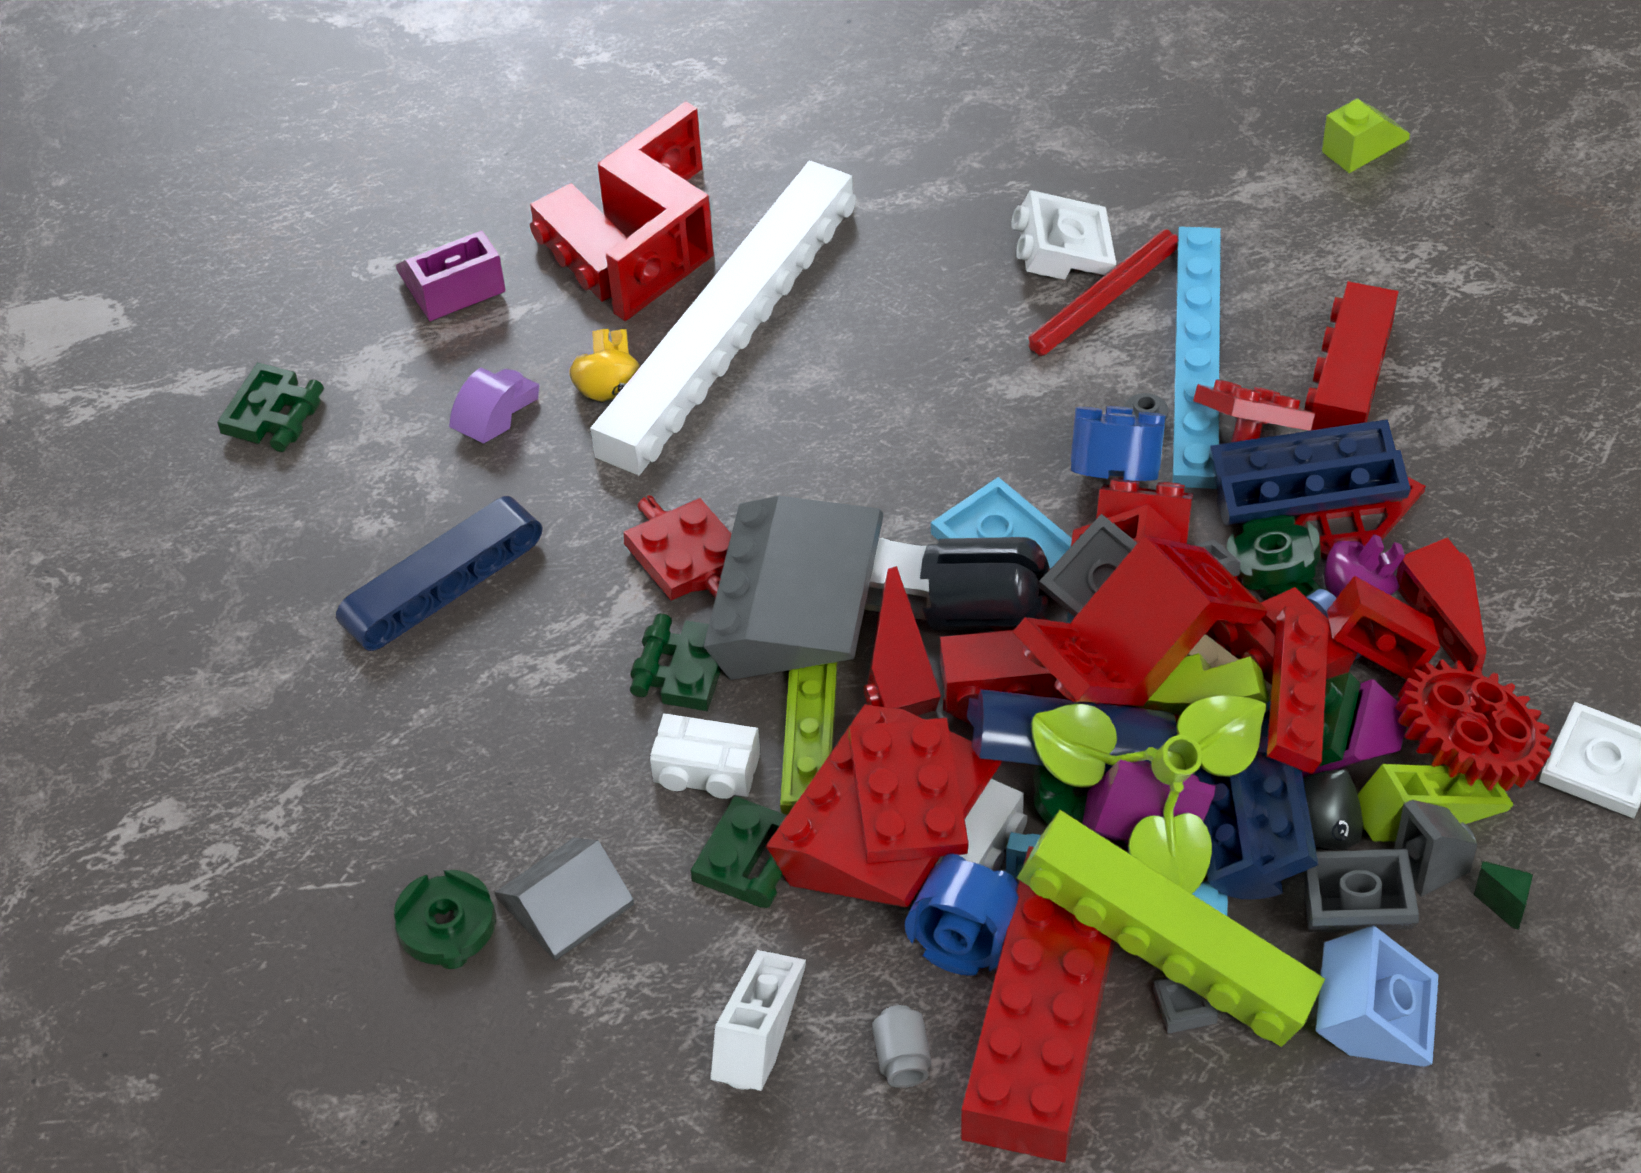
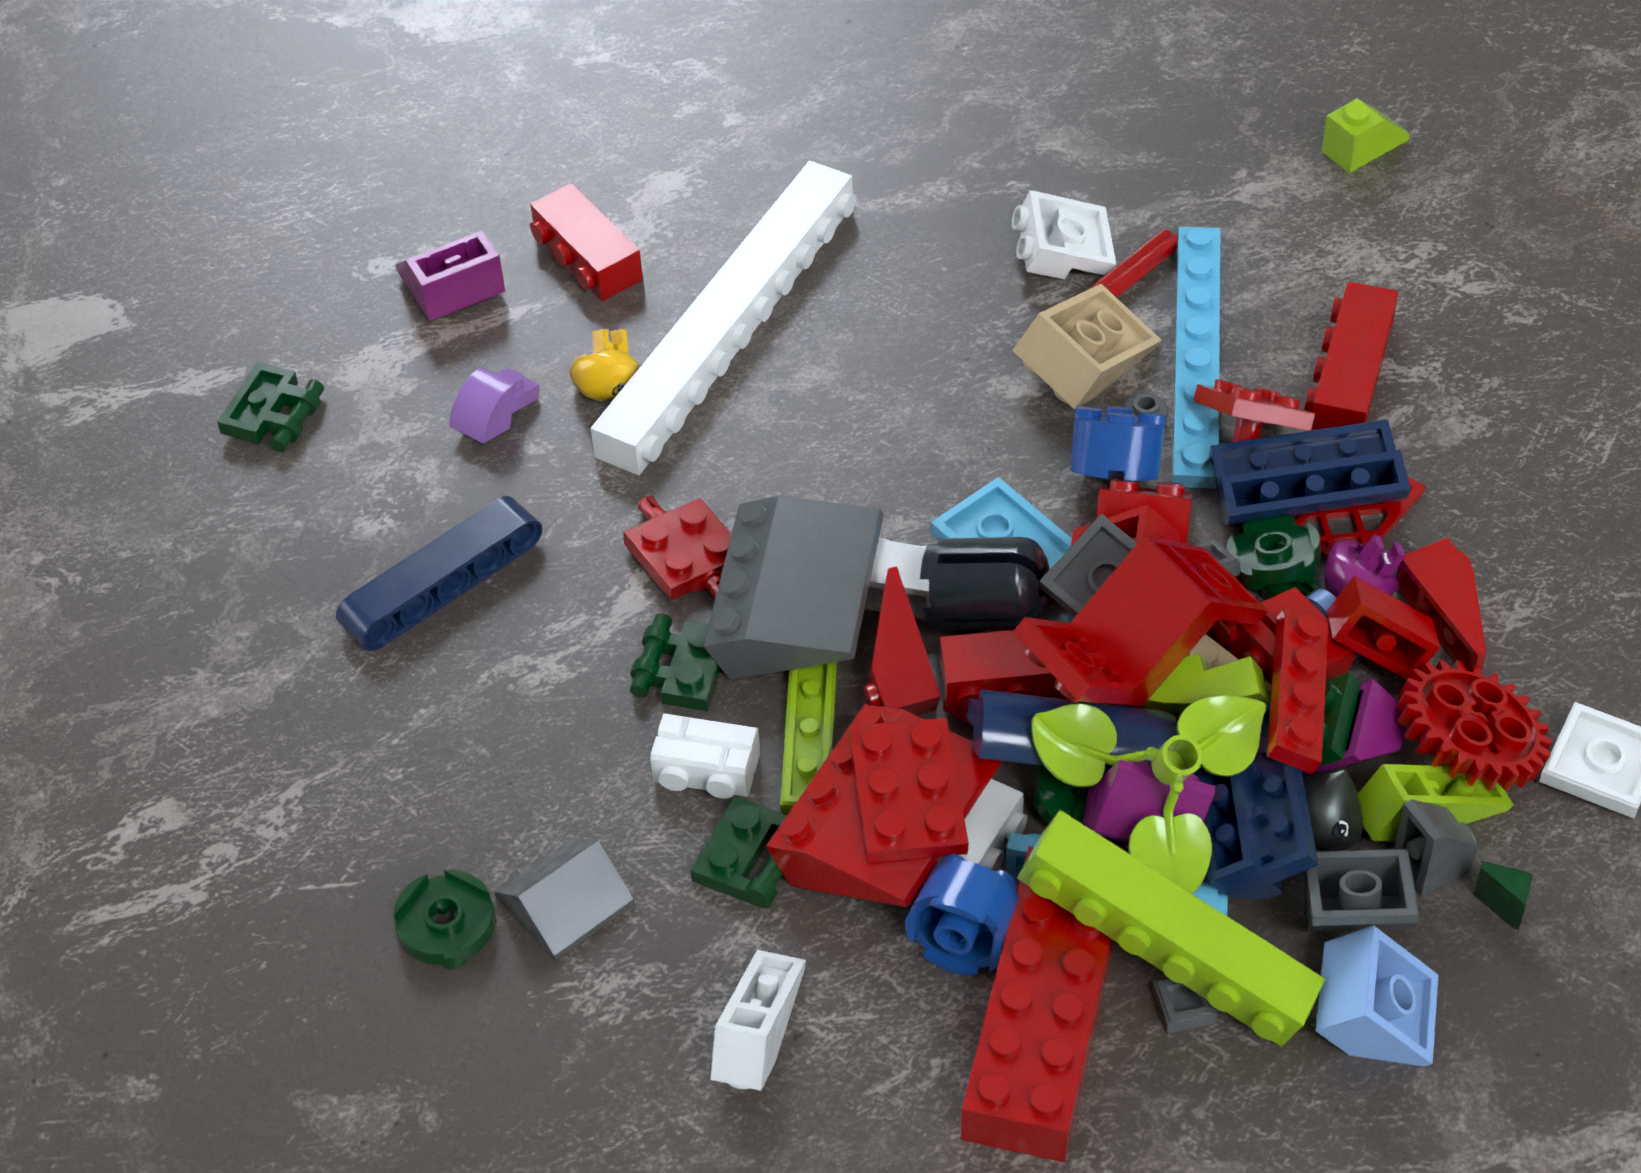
(656, 210): red bracket -> none
(902, 1046): light grey brick -> none
(1085, 345): none -> tan slope

